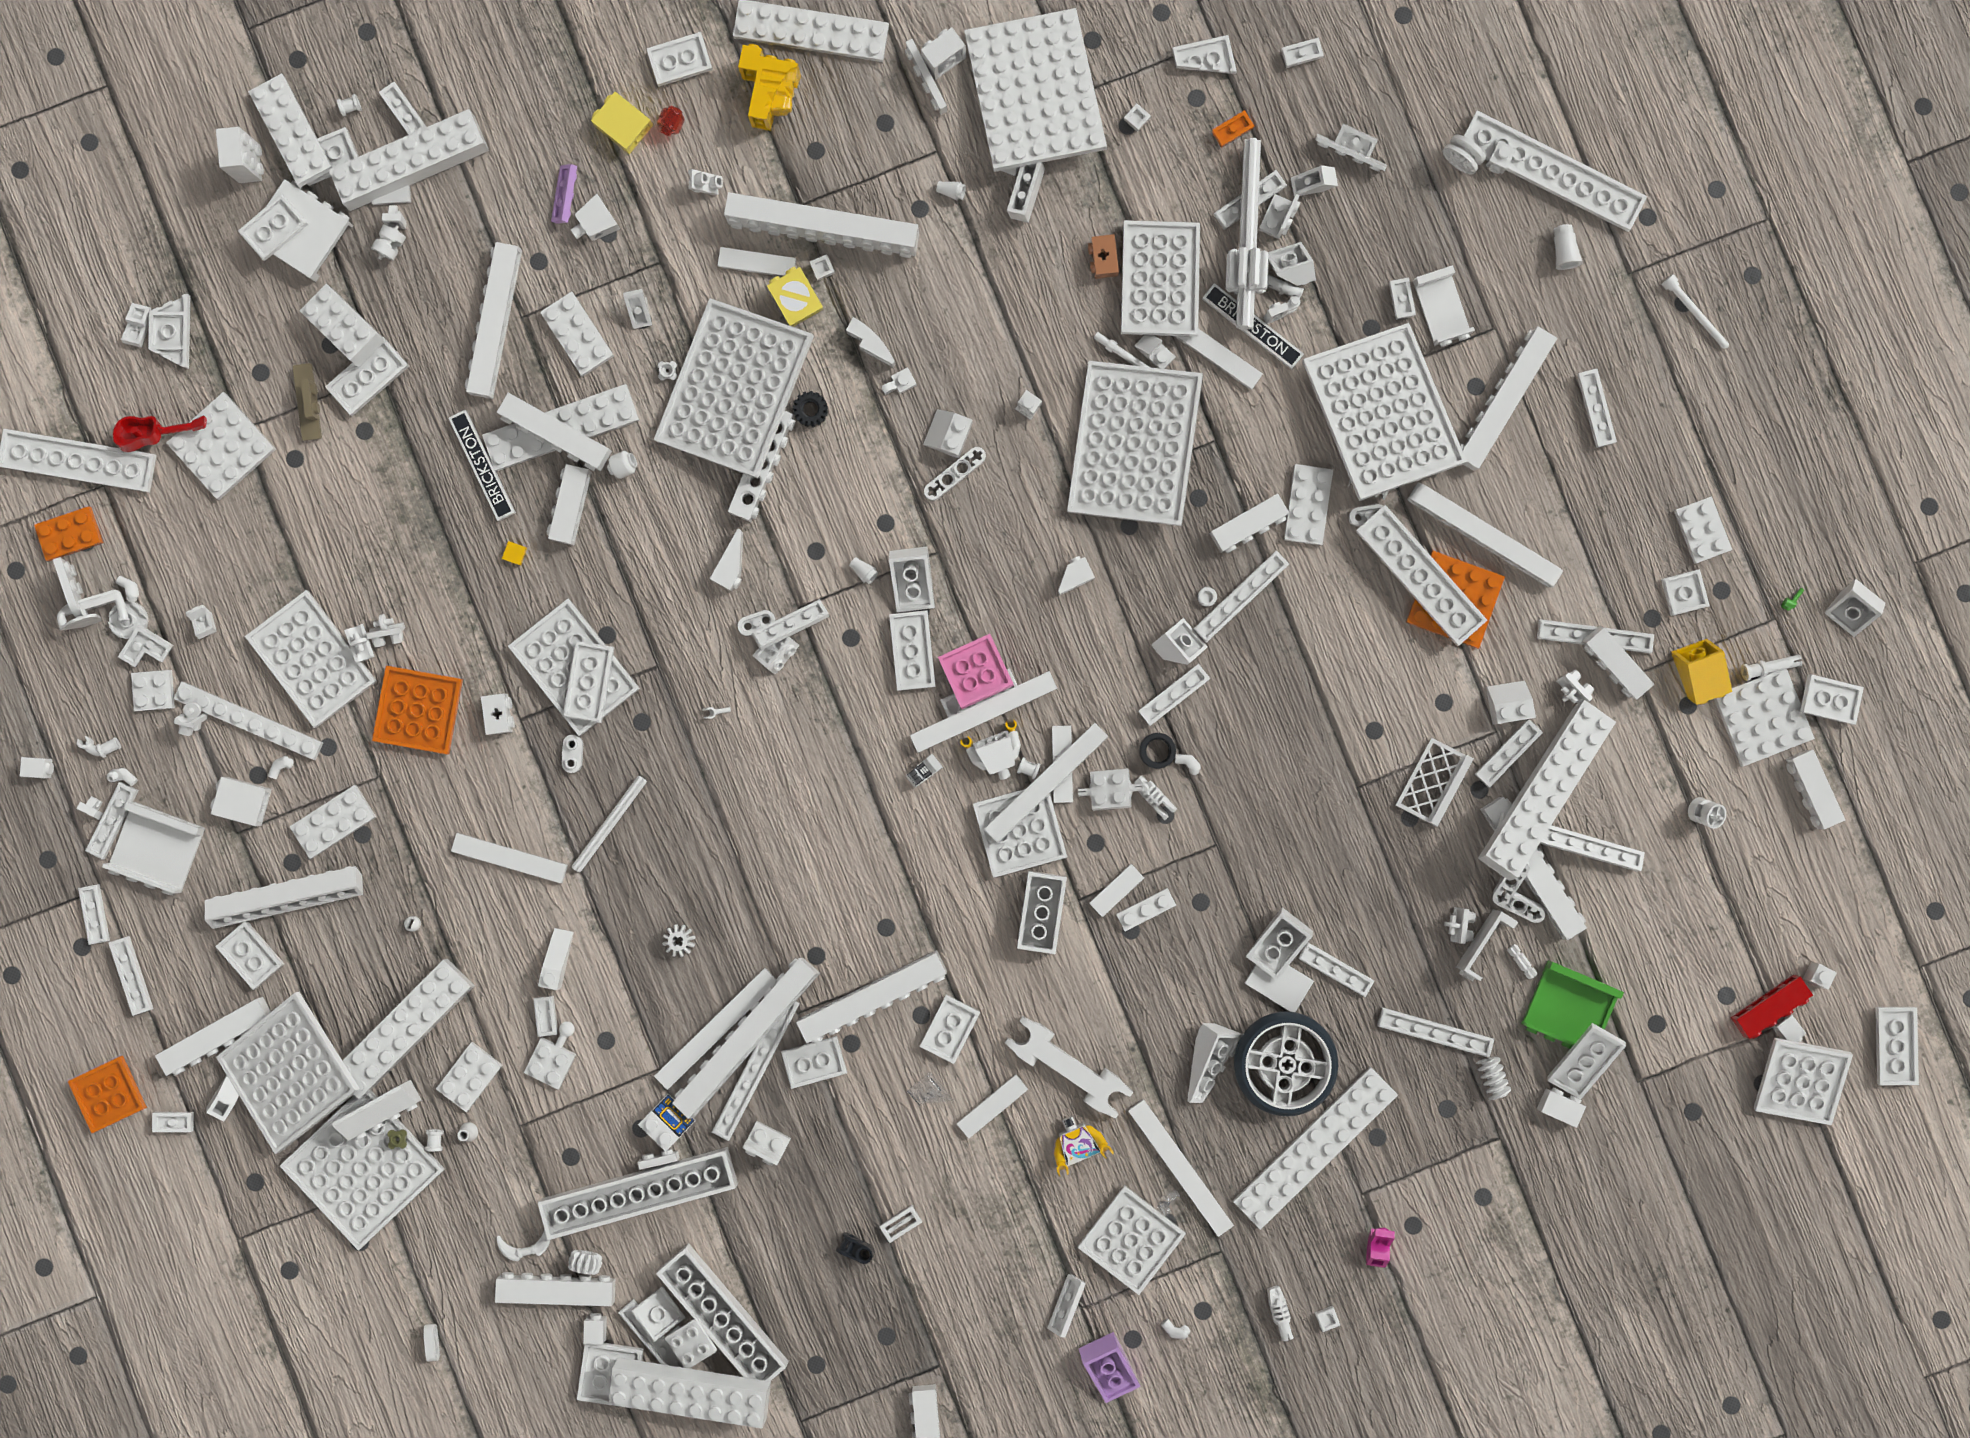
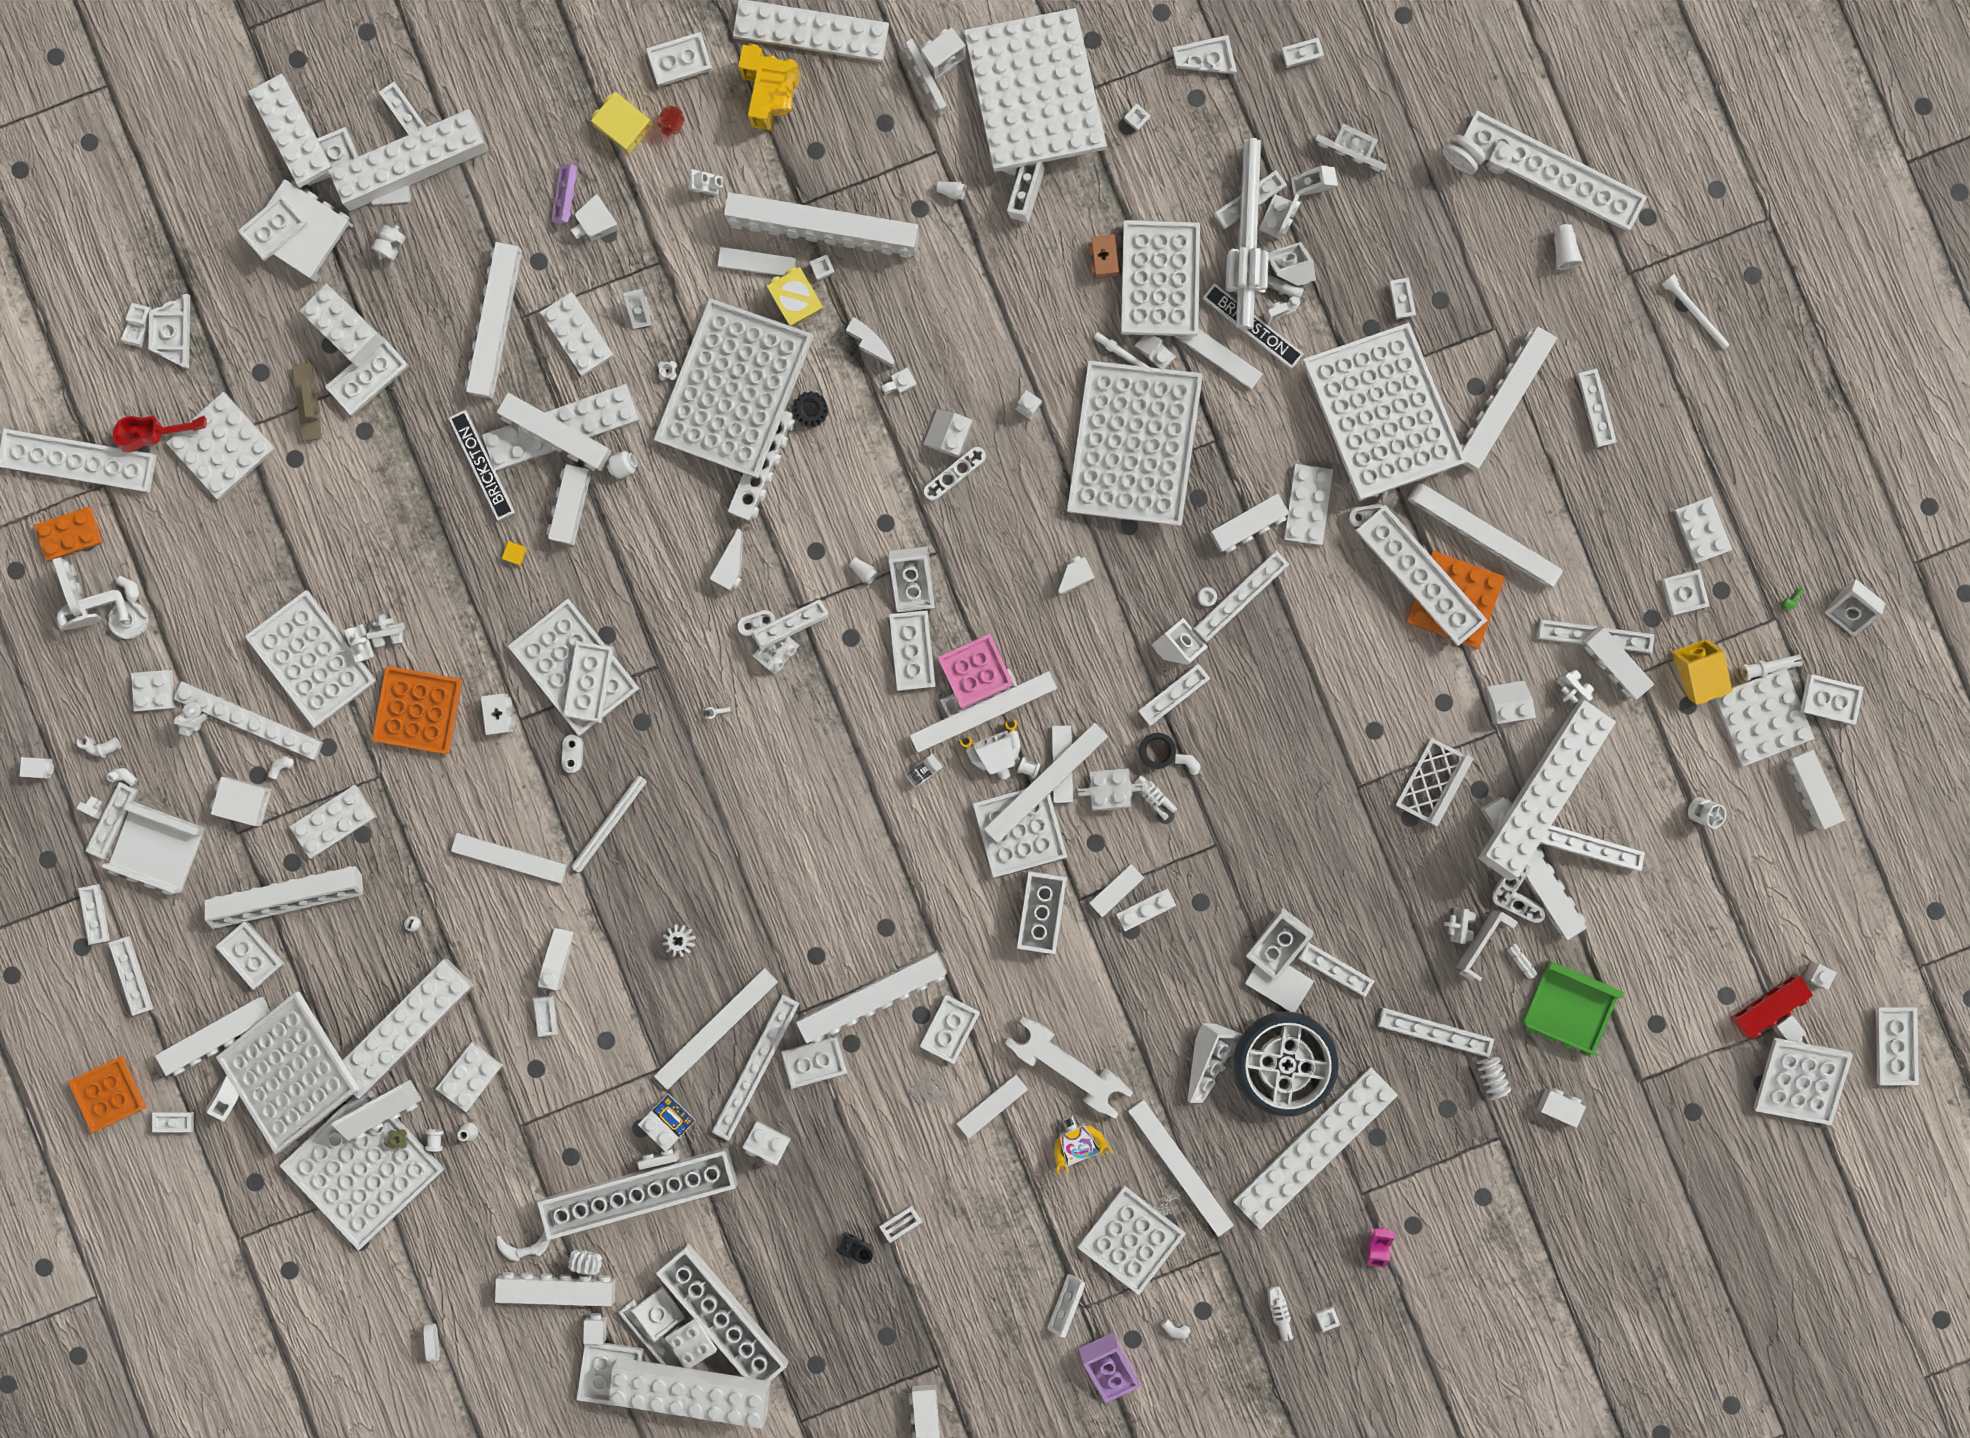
(143, 642): white plate -> none
(202, 621): white bracket -> none
(239, 155): white brick -> none
(349, 105): white bush -> none
(394, 218): white tile -> none
(550, 1060): white plate -> none
(745, 1038): white brick -> none
(1233, 128): orange plate -> none
(1442, 307): white panel -> none
(1508, 753): white plate -> none
(1586, 1061): white plate -> none

